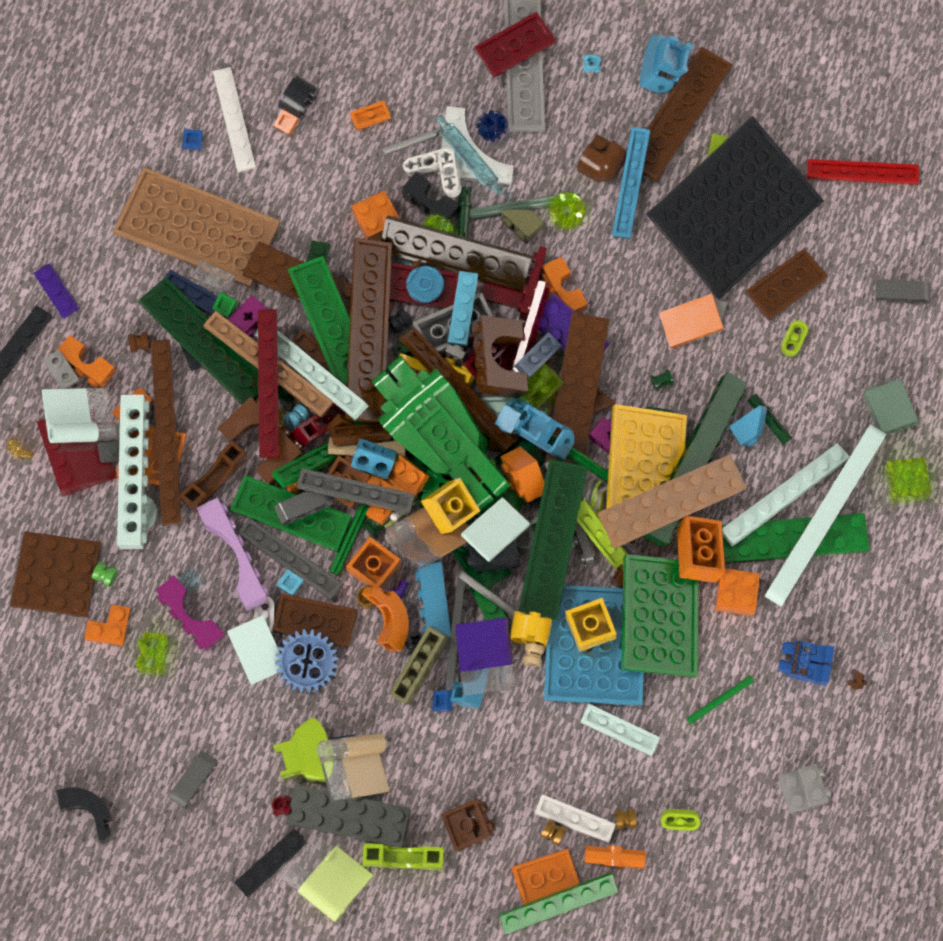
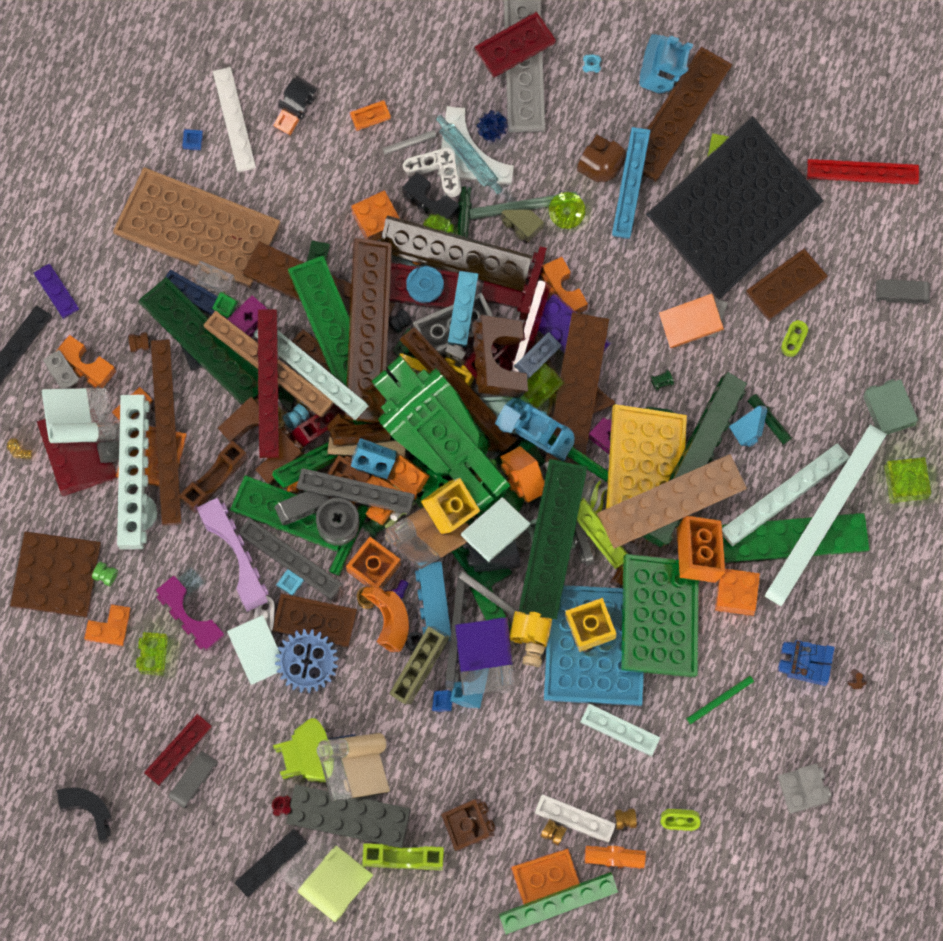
(178, 750): none -> dark red plate
(334, 532): none -> dark grey wheel

